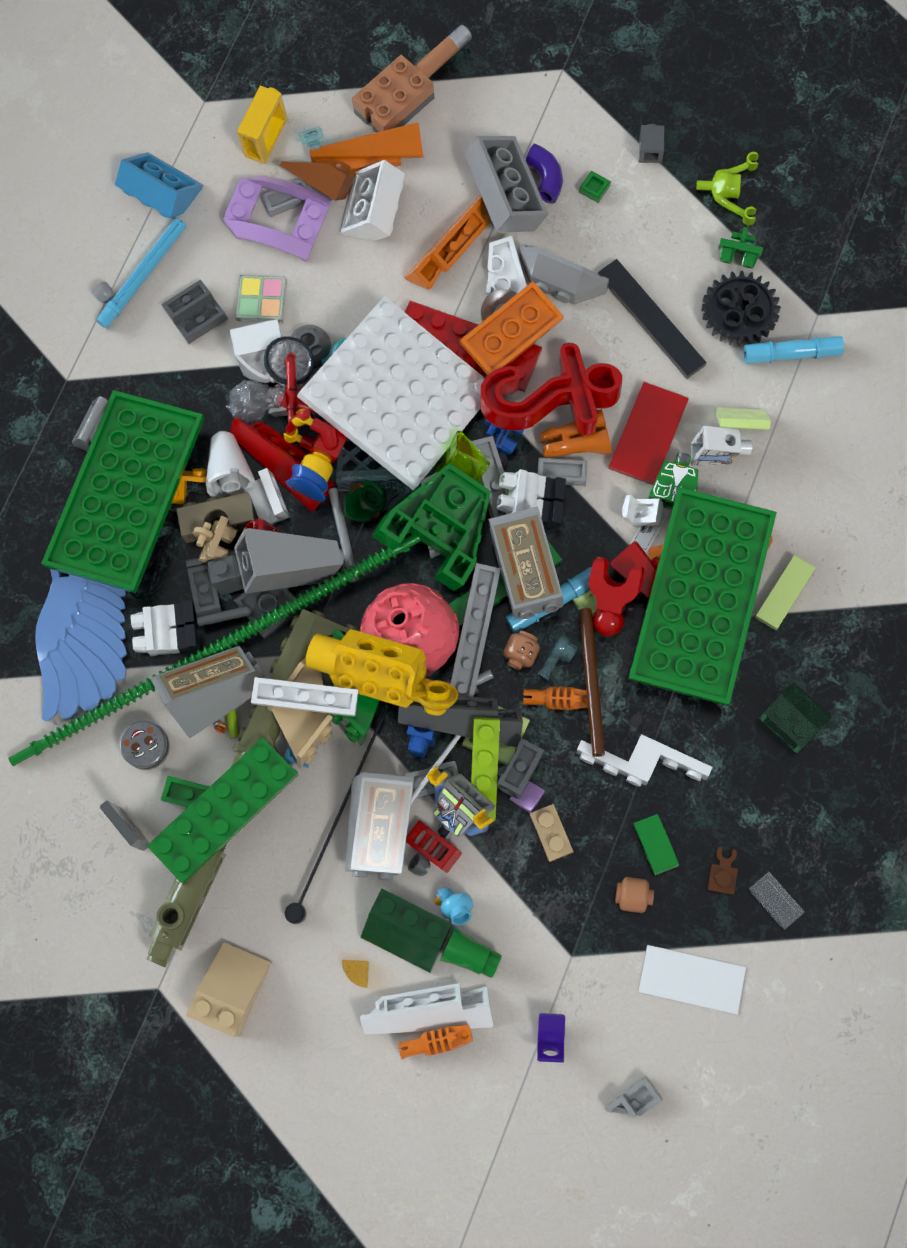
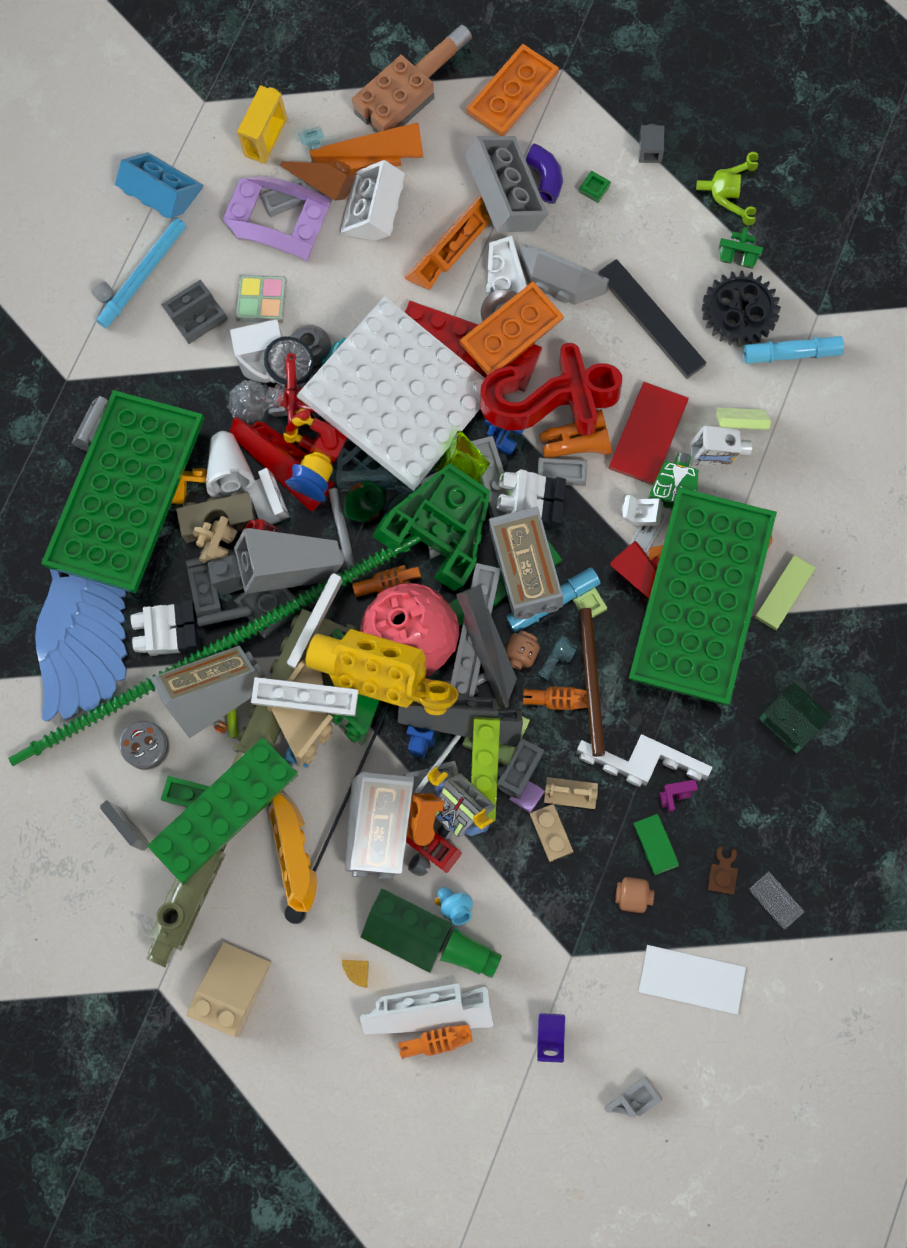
(298, 879): none -> light orange brick
(315, 620): none -> white tile
(385, 580): none -> orange hinge
(422, 817): none -> orange leg
(488, 644): none -> dark grey wedge
(512, 90): none -> orange plate
(571, 793): none -> tan hinge
(612, 596): red piece -> none
(681, 790): none -> magenta bracket

